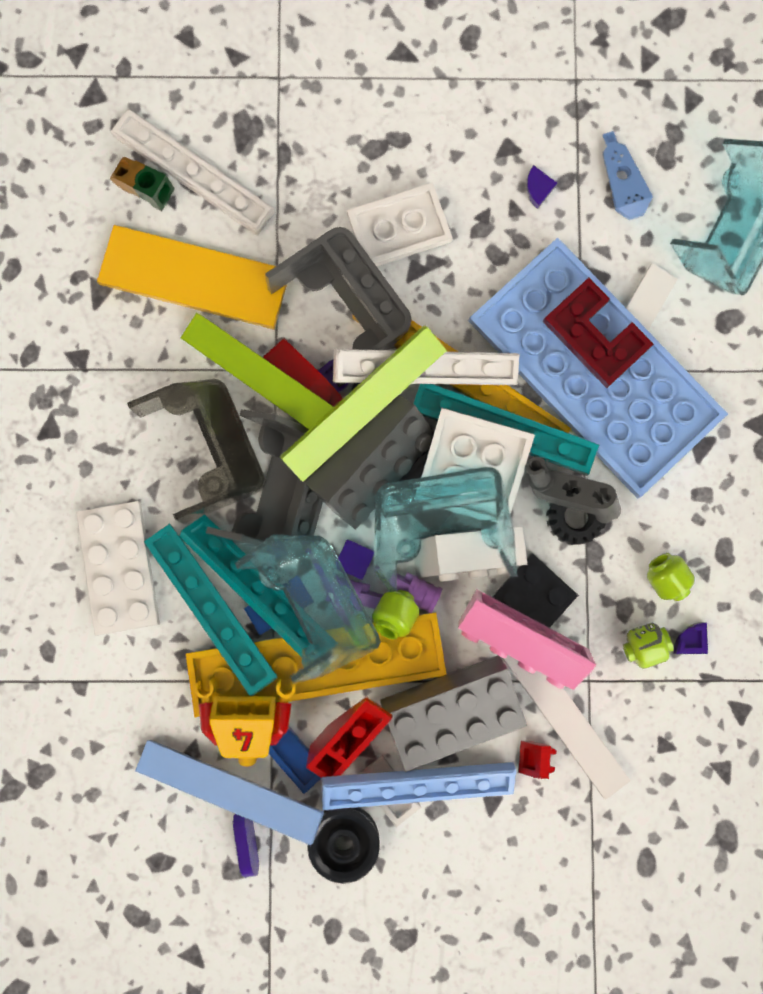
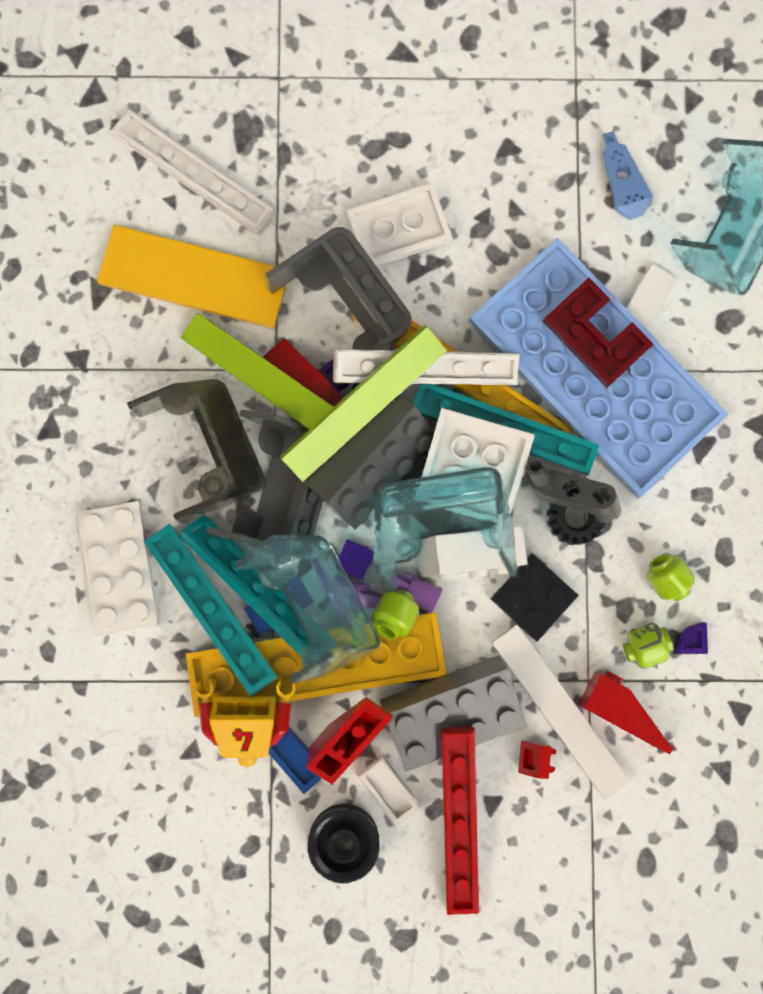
(143, 182): dark green leg -> none
(230, 792): light blue tile -> none
(246, 846): dark purple tile -> none
(417, 785): light blue tile -> none
(460, 820): none -> red tile
(526, 641): bright pink slope -> none
(539, 186): dark purple tile -> none
(620, 707): none -> red slope

